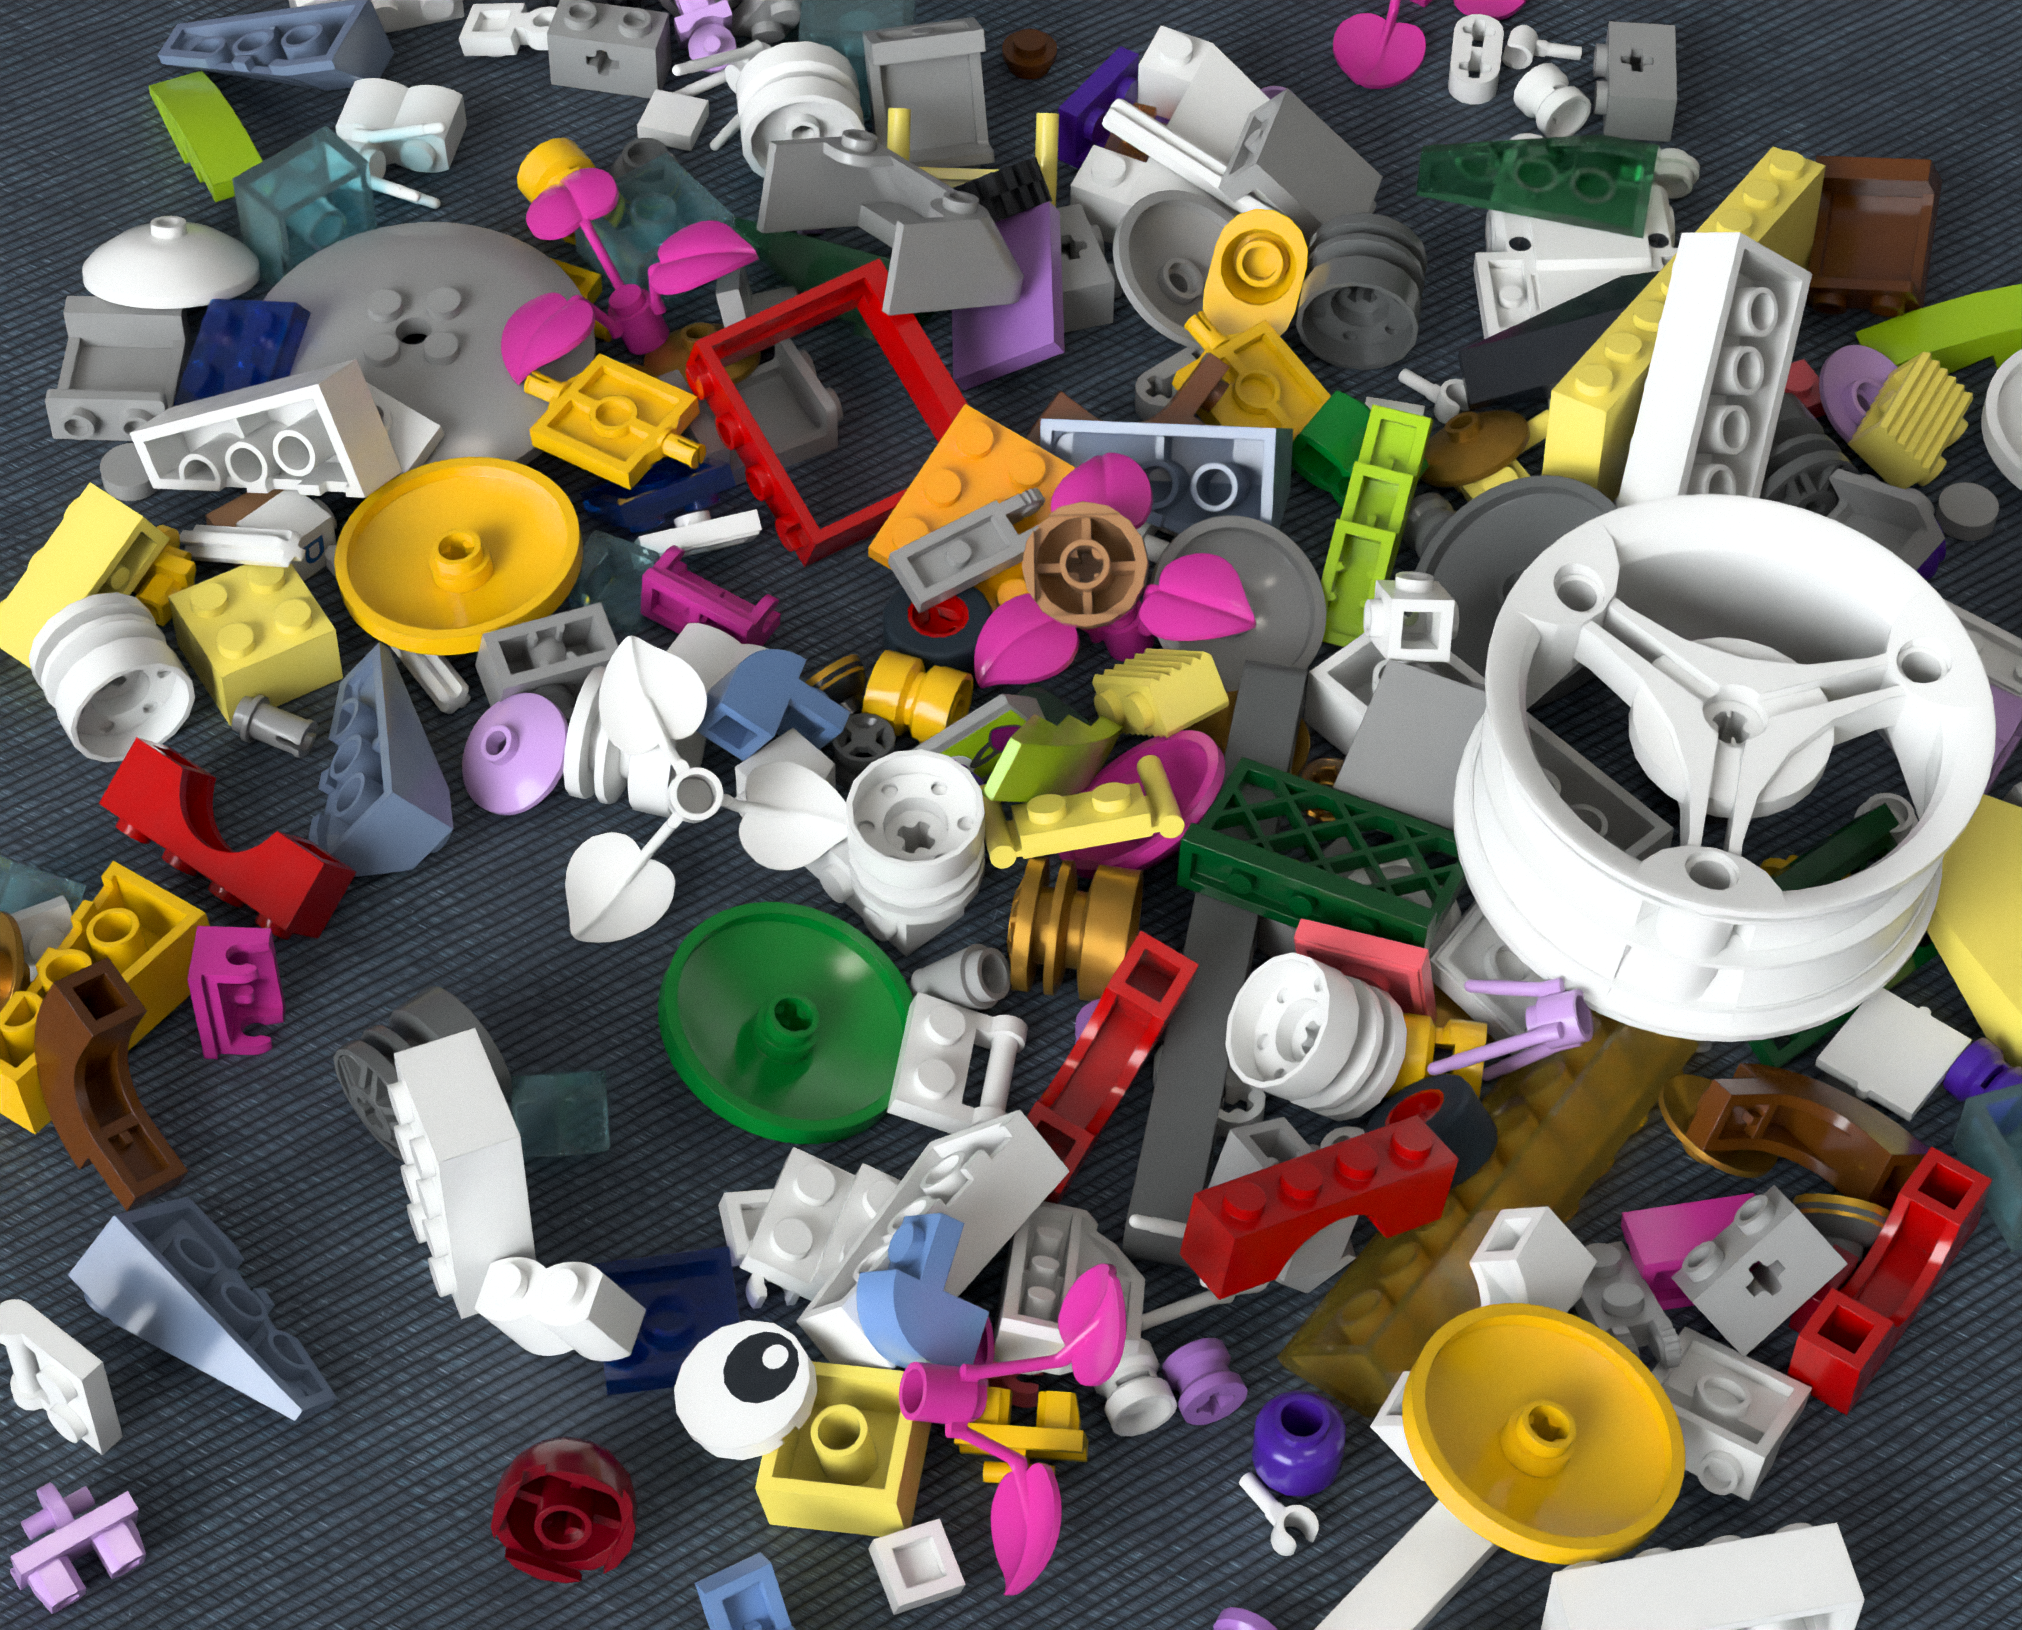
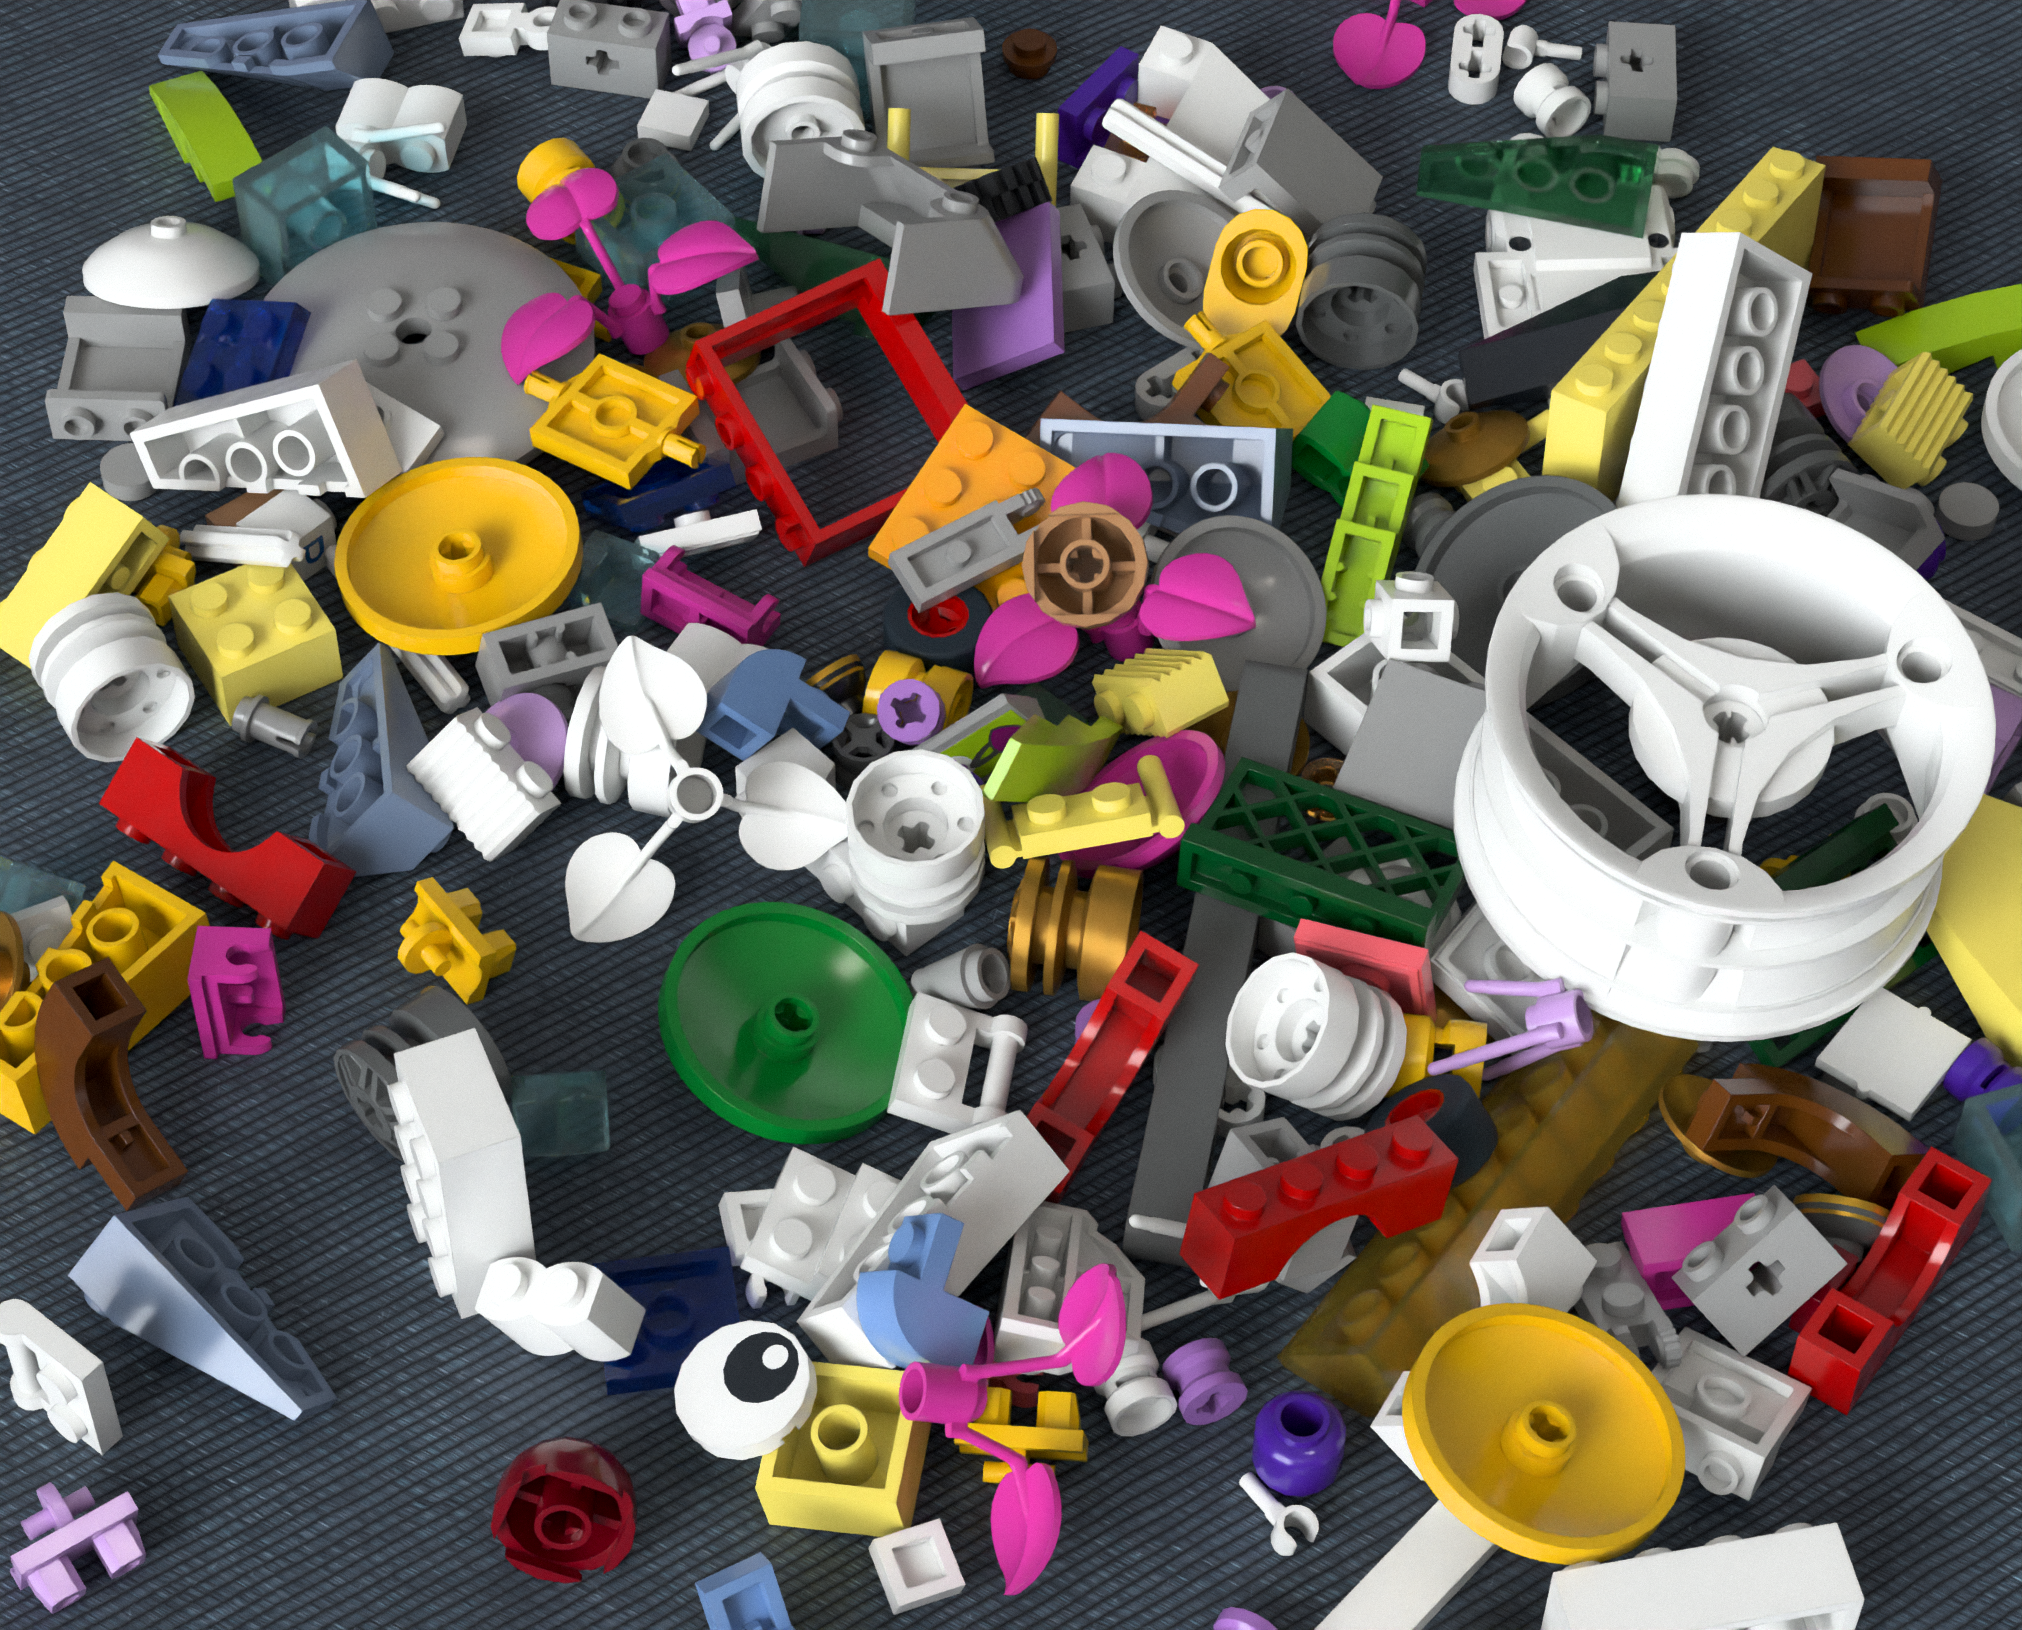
(446, 939): none -> yellow hips
(484, 783): none -> white brick
(921, 717): none -> medium lavender wheel

